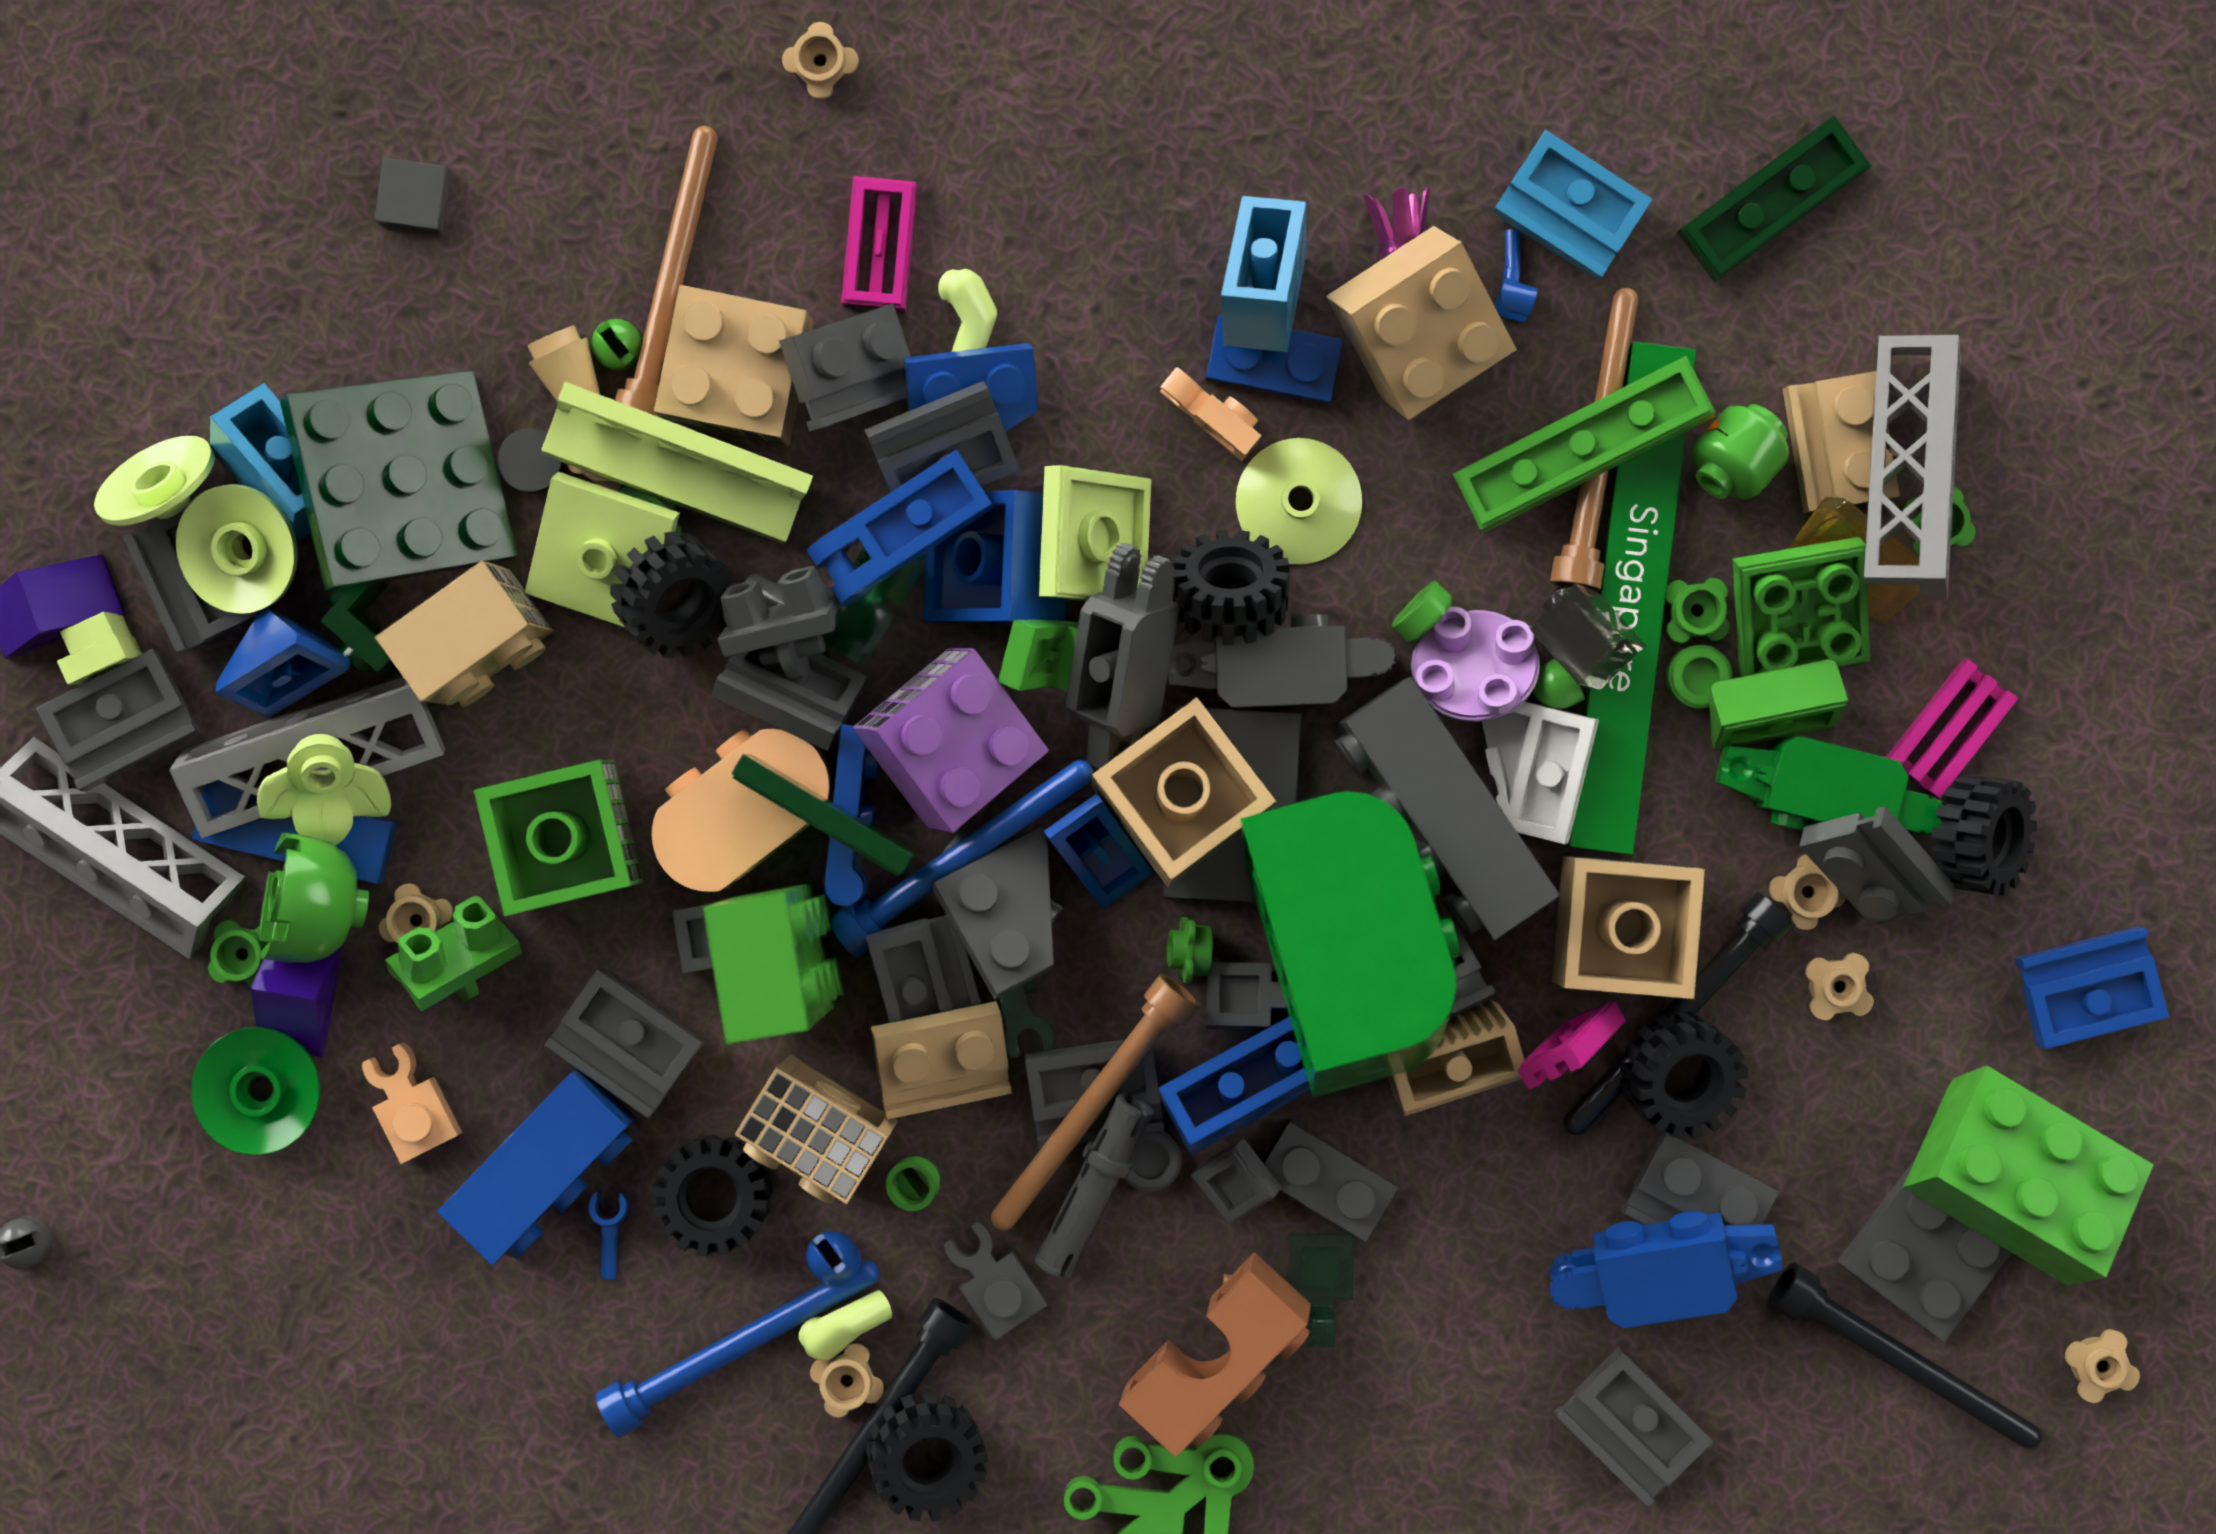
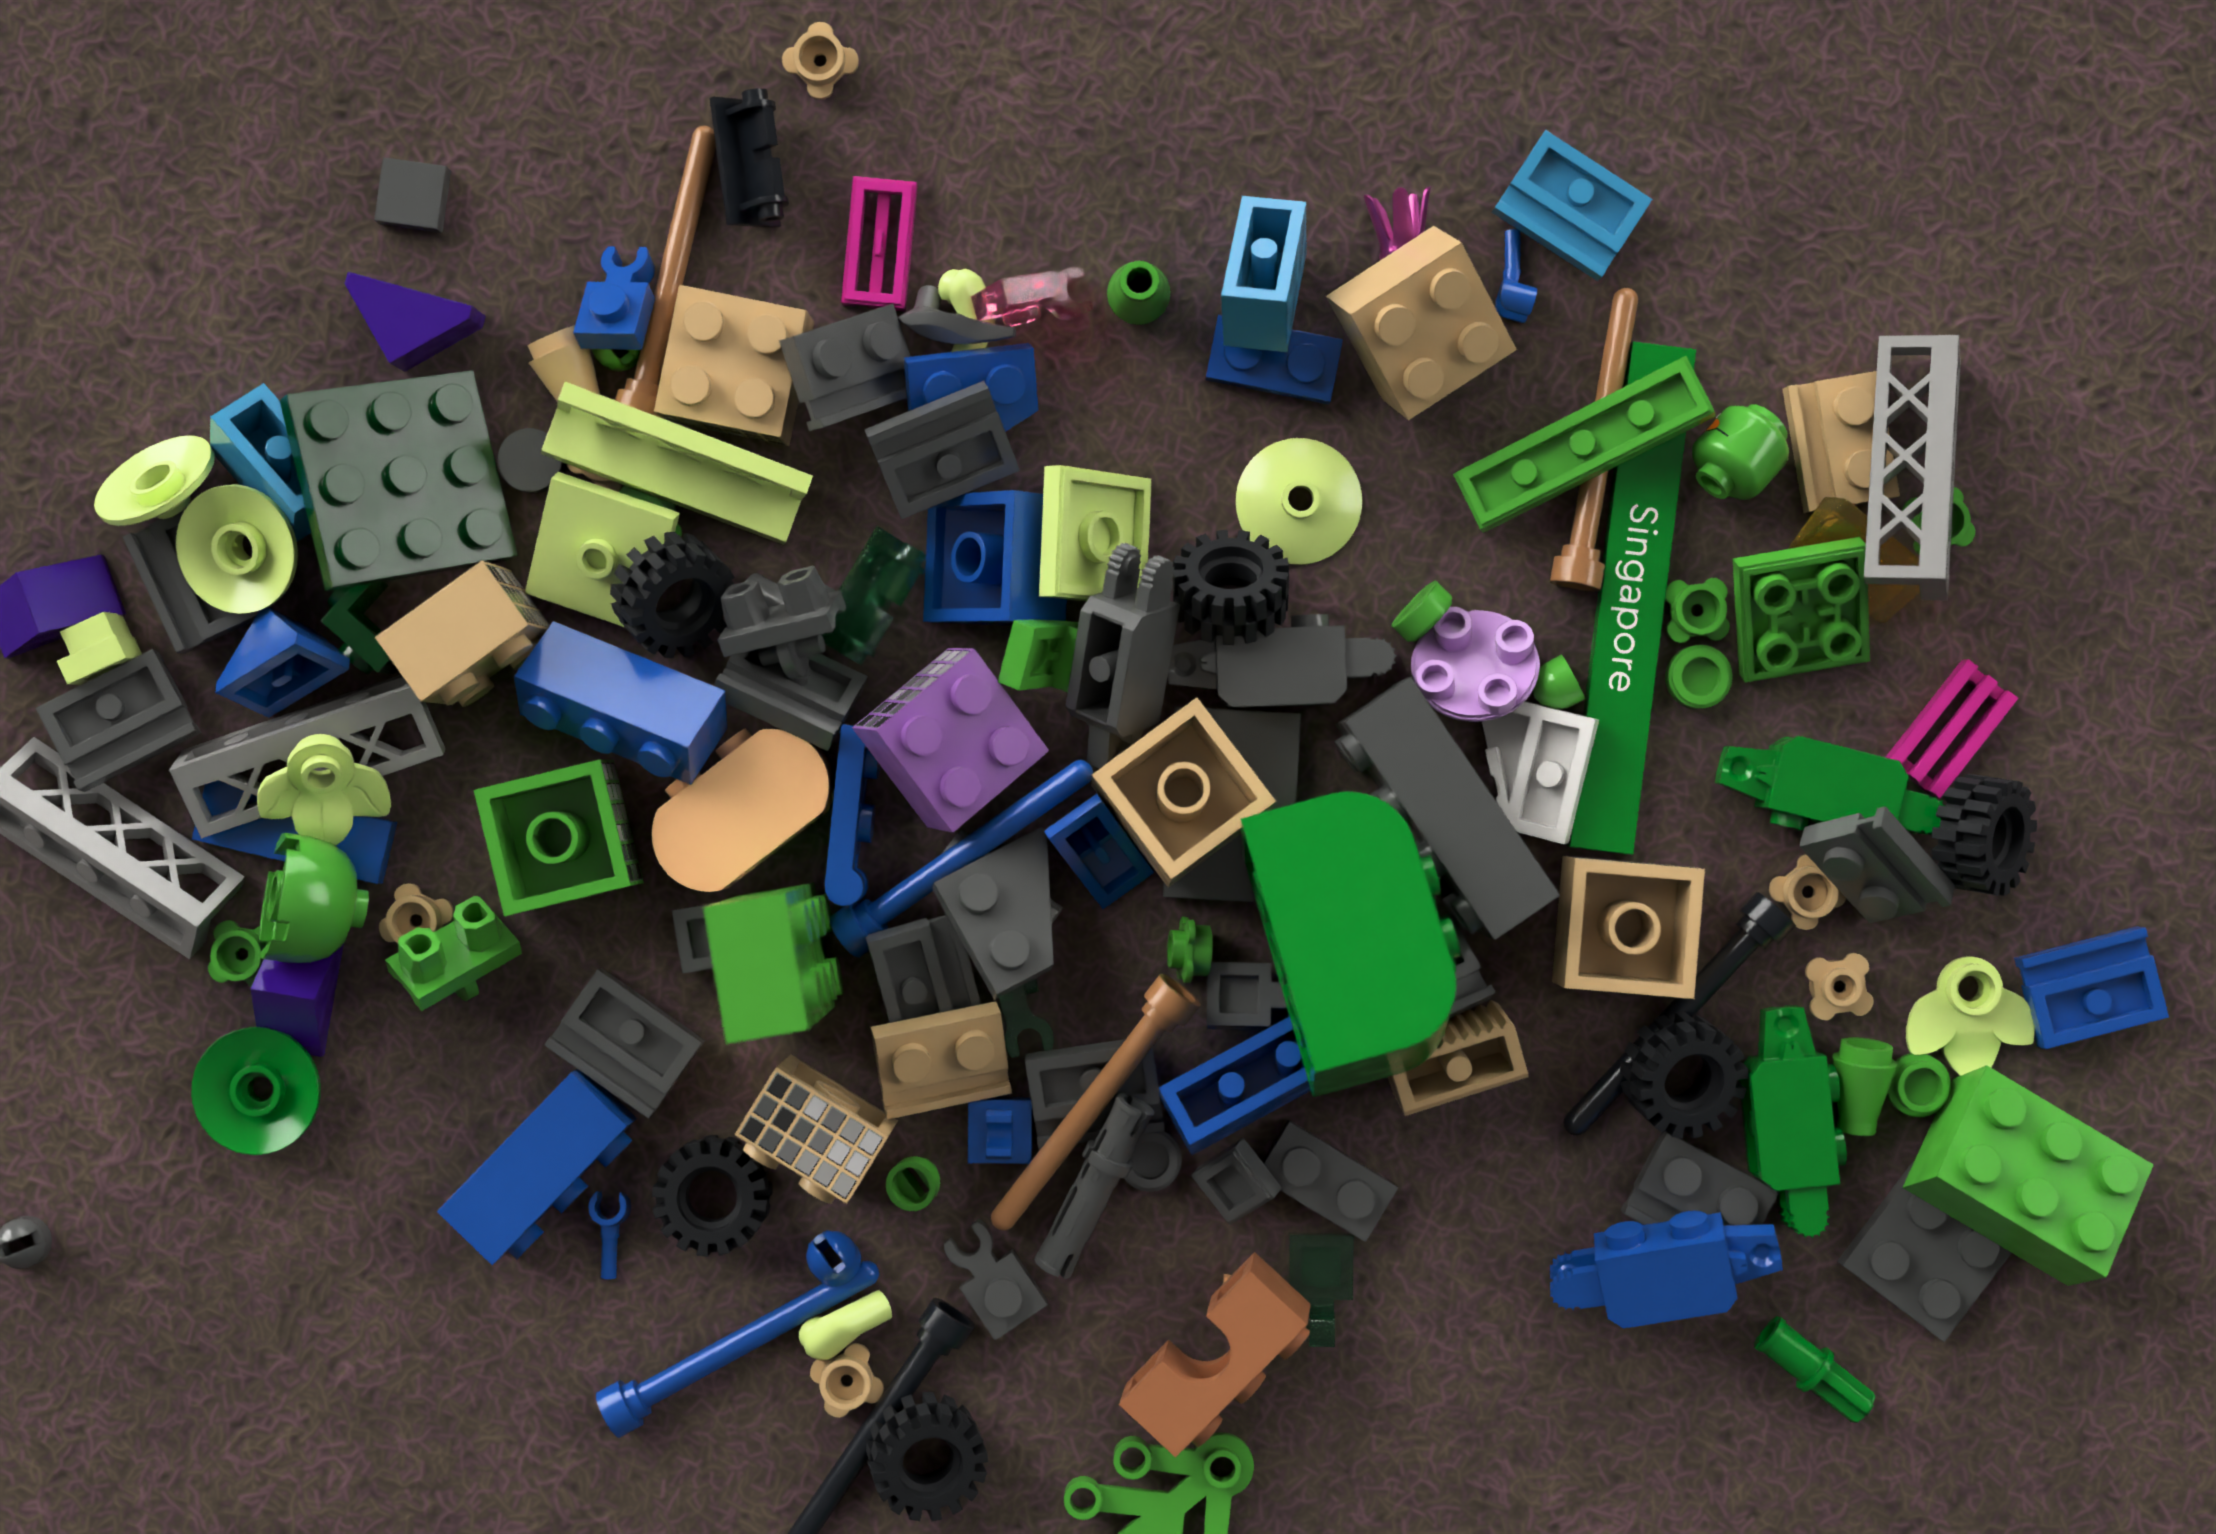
(411, 322): none -> dark purple slope
(414, 1114): light nougat plate -> none
(617, 310): none -> blue plate
(621, 703): none -> brick
(747, 170): none -> black hinge
(823, 814): dark green tile -> none
(901, 527): blue plate -> none
(951, 328): none -> dark grey bar
(1000, 1130): none -> blue tile
(1021, 297): none -> clear pink plate
(1138, 307): none -> bright green cone
(1226, 422): light nougat plate -> none
(1571, 1044): dark pink tile -> none
(1586, 635): clear smoke brick -> none
(1633, 1426): dark grey plate -> none
(1774, 199): dark green tile -> none
(1776, 704): bright green slope -> none
(1791, 1119): none -> green hinge
(1801, 1296): black piece -> none
(1815, 1370): none -> green axle
(1864, 1077): none -> bright green cone
(1919, 1085): none -> bright green plate
(1971, 1028): none -> yellowish green plate
(2086, 1355): tan plate -> none

